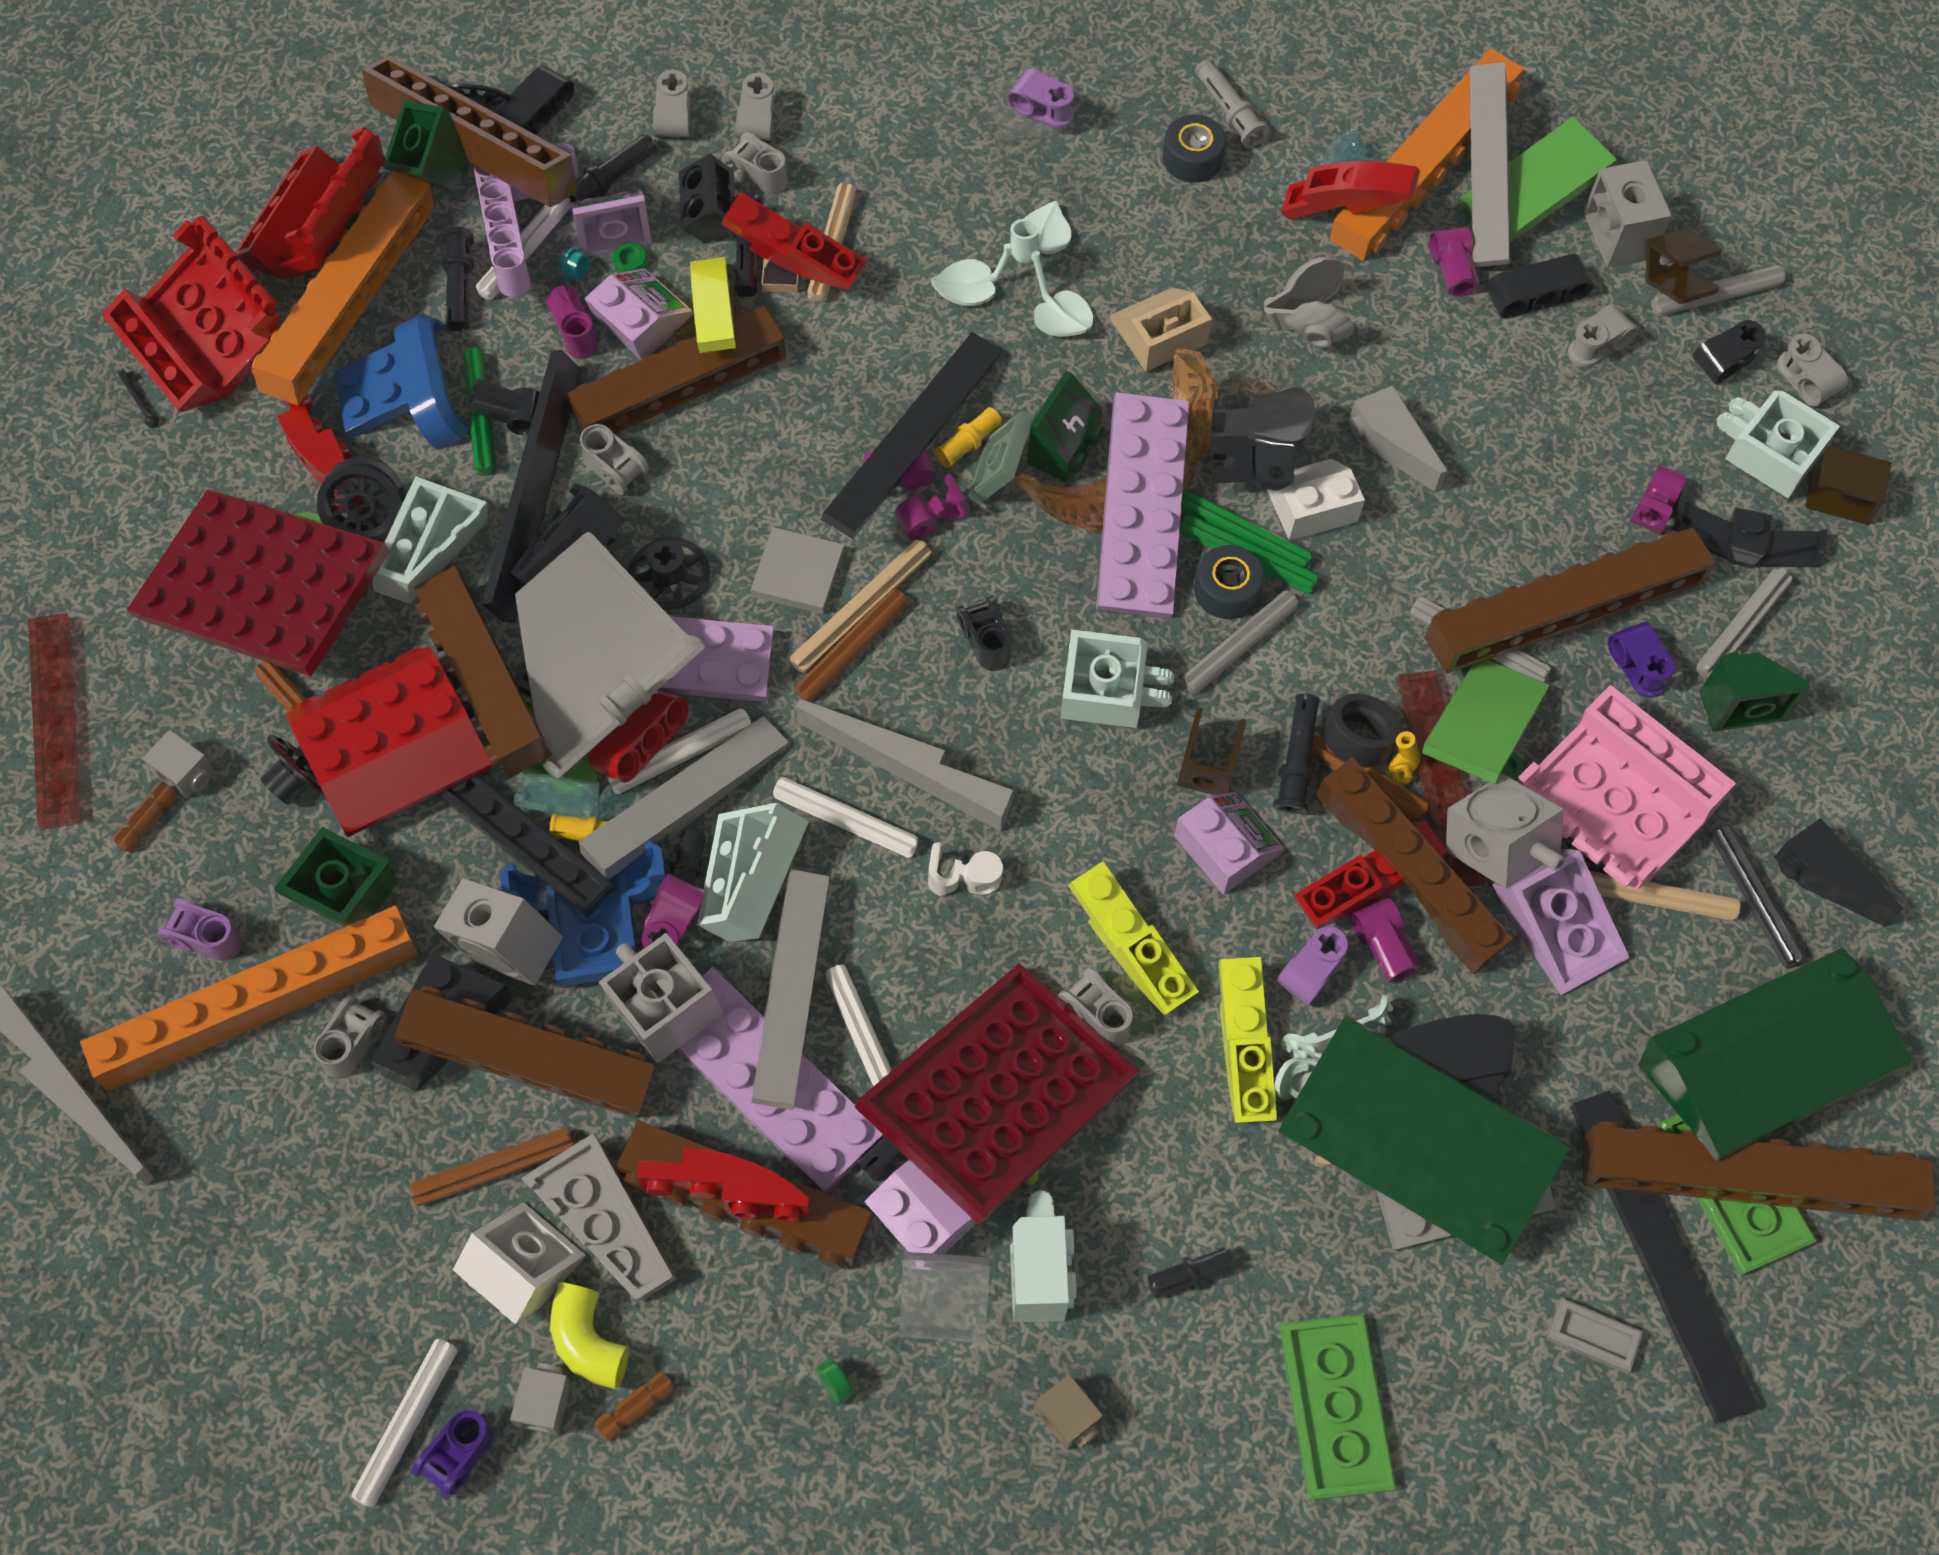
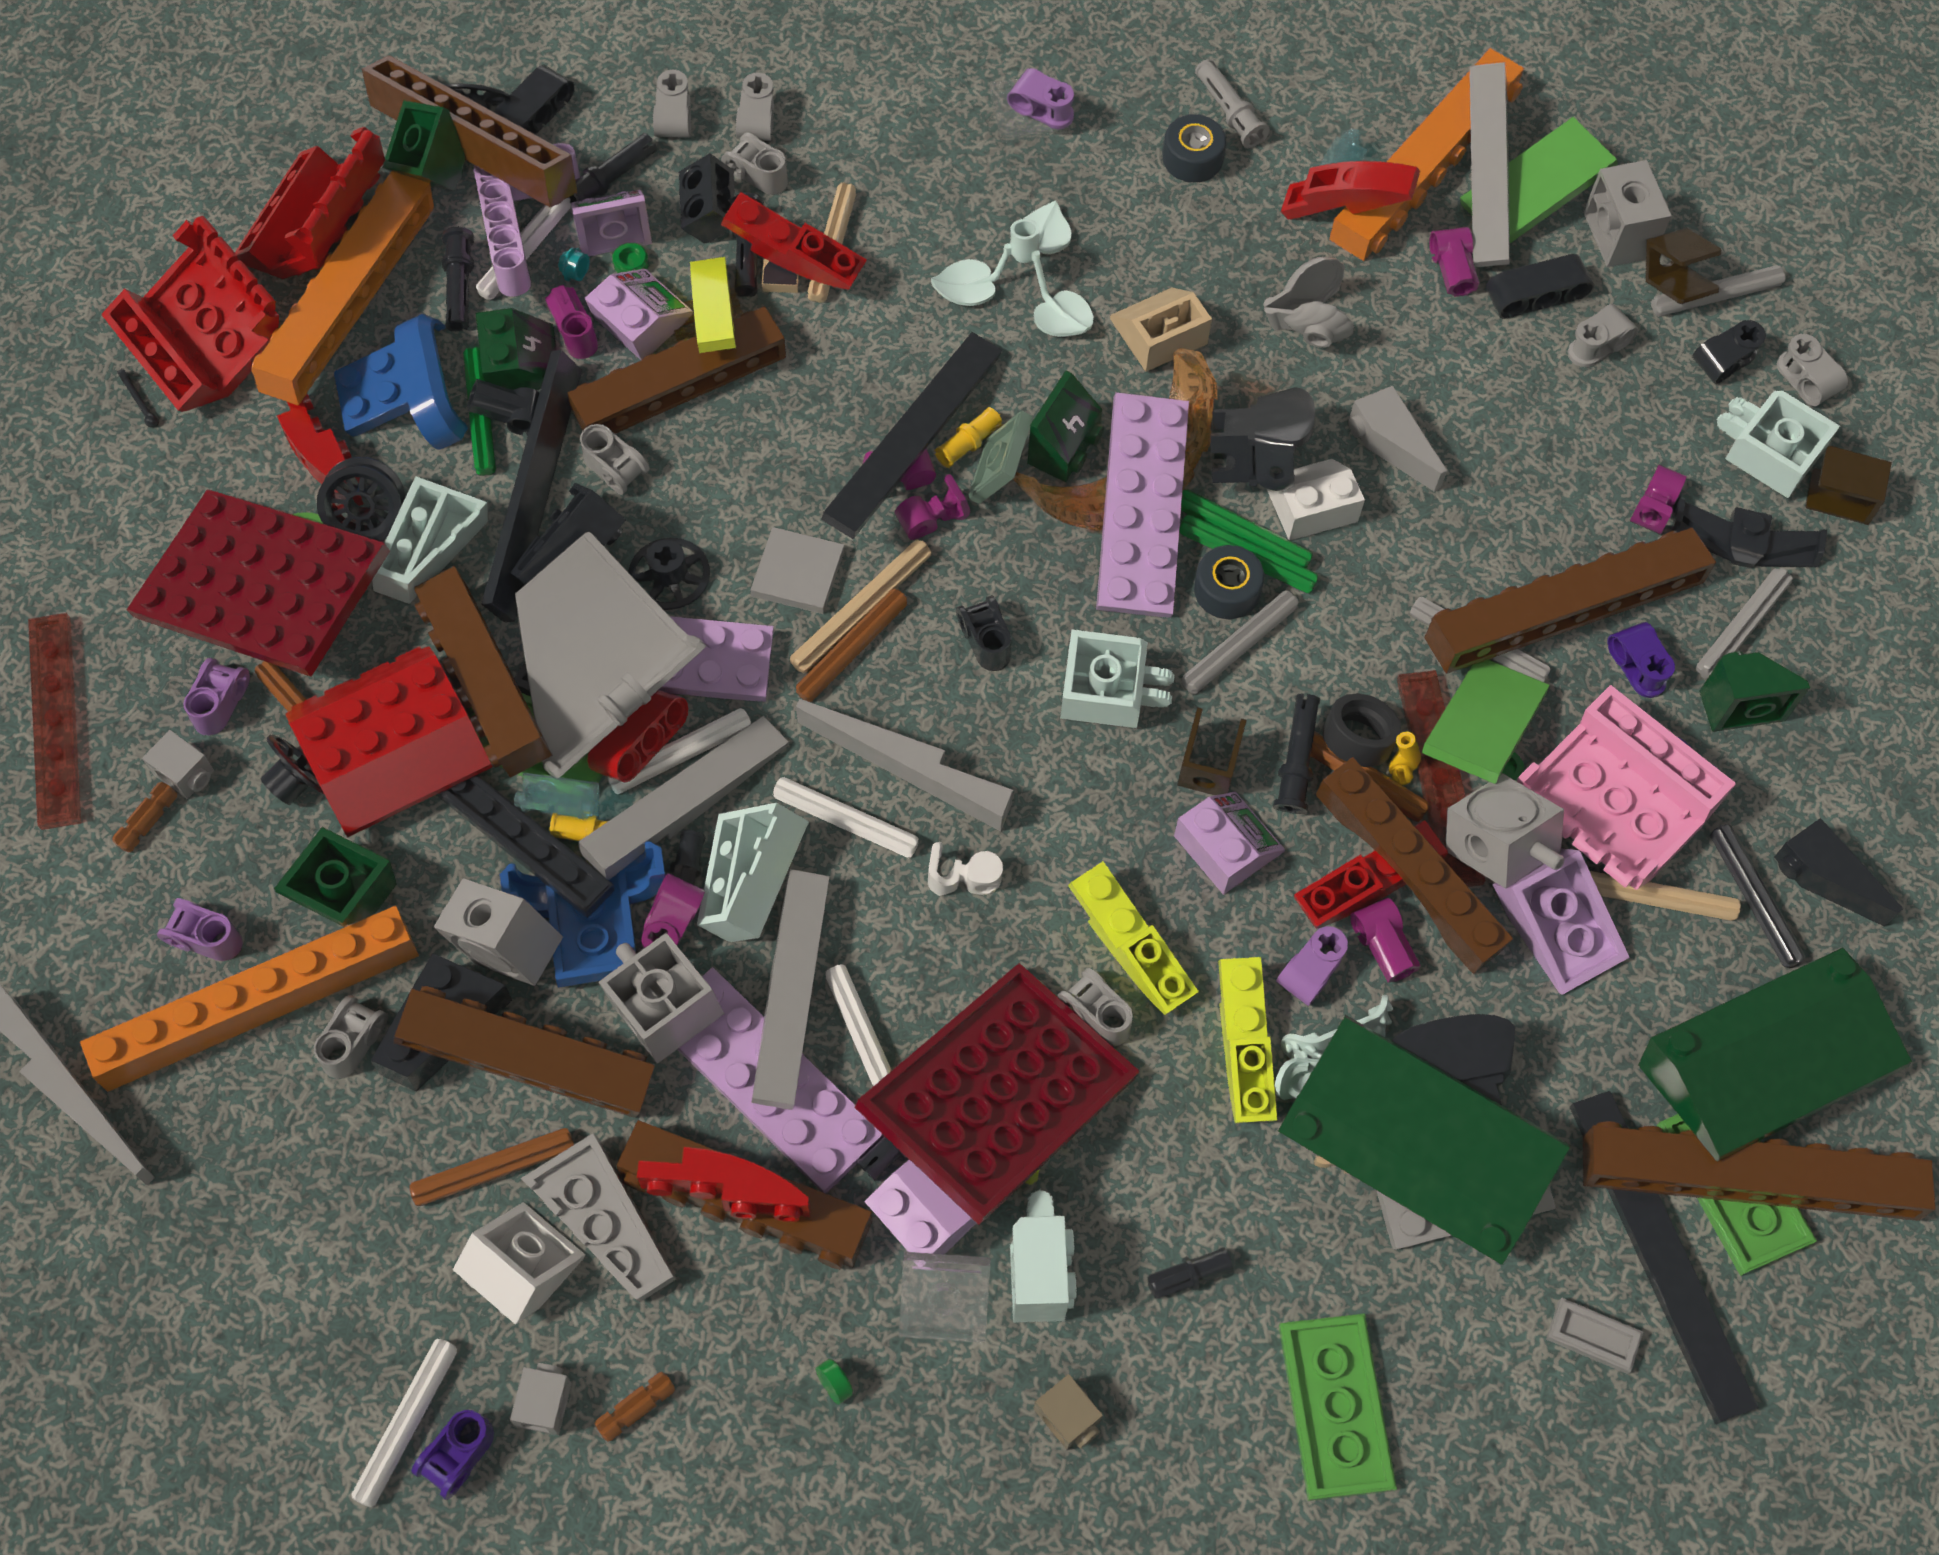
(215, 689): none -> medium lavender piece
(514, 348): none -> dark green slope
(577, 1341): neon yellow cylinder -> none

